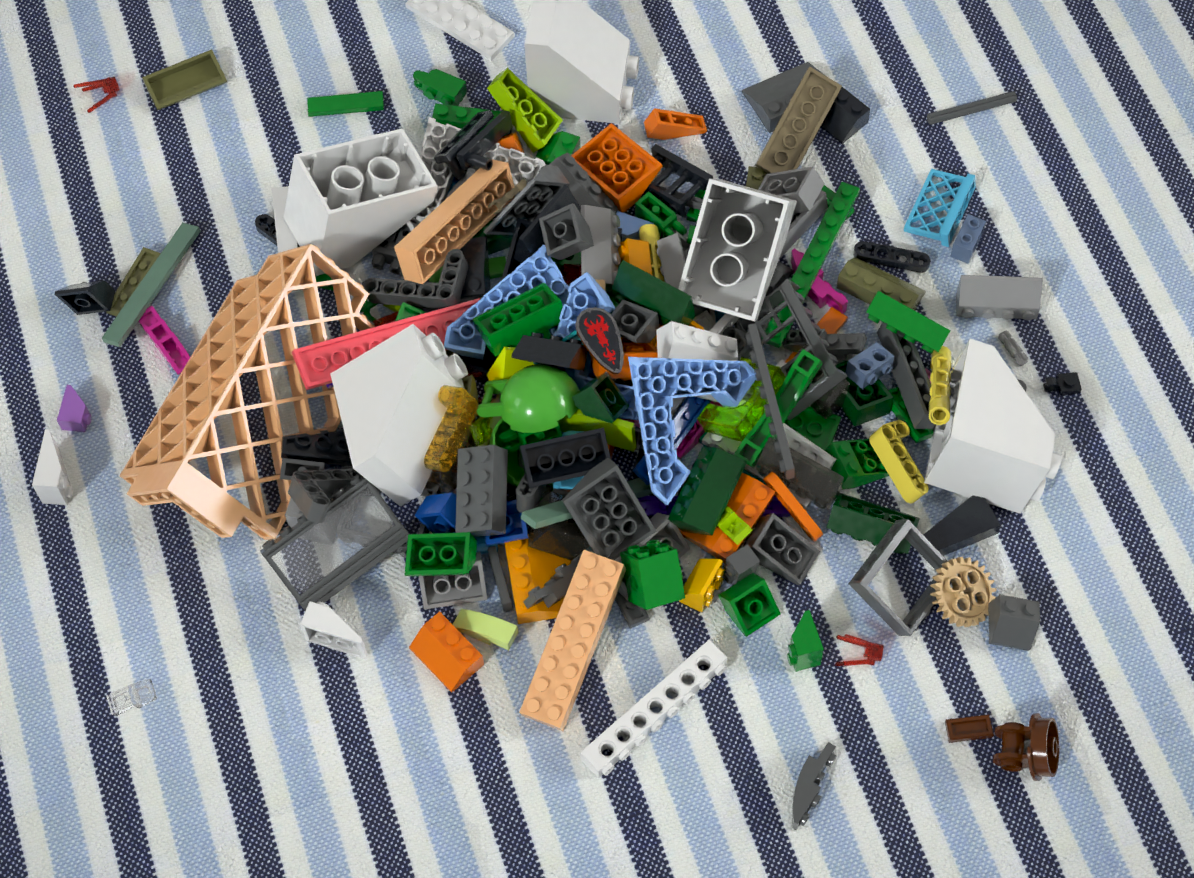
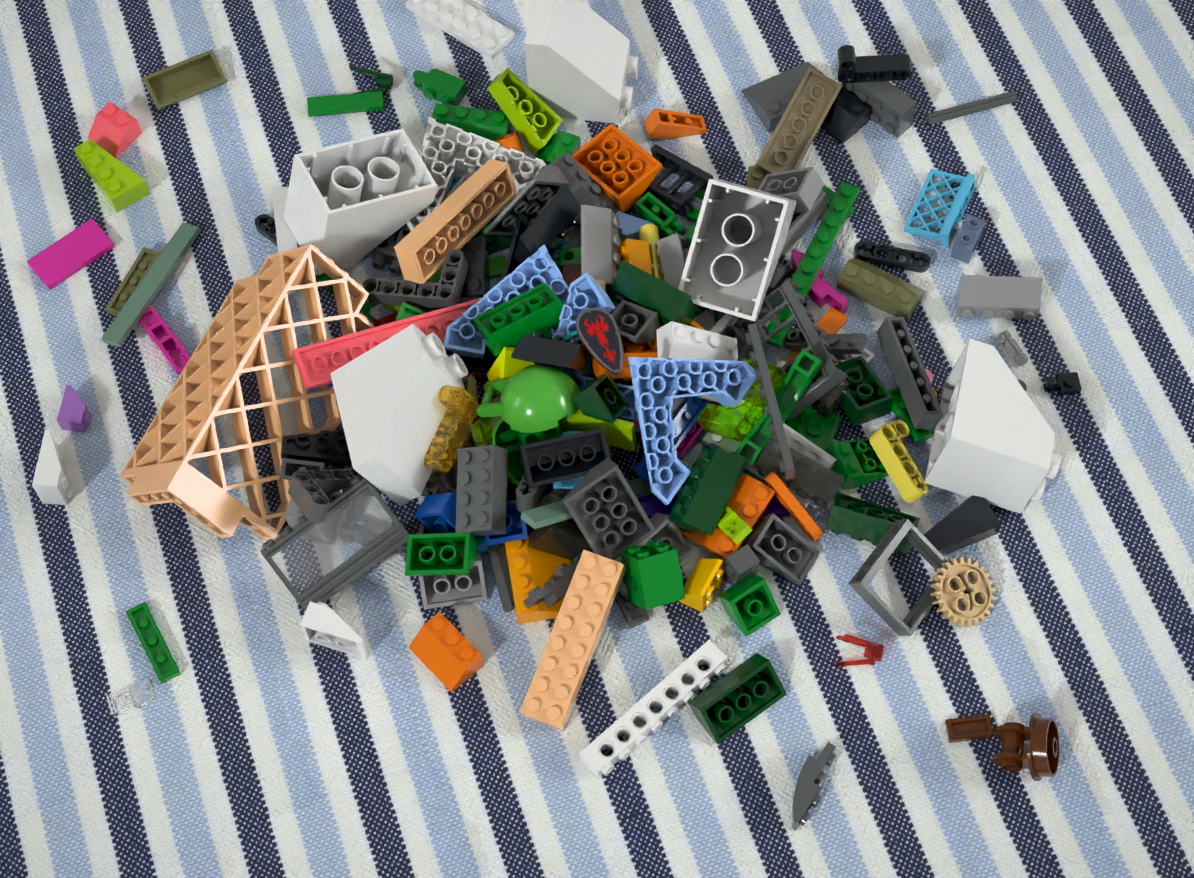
(71, 254): none -> dark pink tile
(87, 297): black slope -> none
(108, 85): clear red plant -> none
(113, 178): none -> lime wedge
(114, 129): none -> coral slope
(153, 642): none -> green tile
(383, 80): none -> dark green plant
(460, 140): black piece -> none
(473, 152): black piece -> none
(486, 628): yellowish green slope -> none
(508, 196): dark tan piece -> none
(565, 232): dark grey slope -> none
(737, 697): none -> dark green slope
(805, 645): green slope -> none
(869, 365): sand blue brick -> none
(871, 68): none -> black beam
(887, 105): none -> dark grey brick
(907, 321): green slope -> none
(940, 386): light yellow piece -> none
(1013, 622): dark grey slope -> none

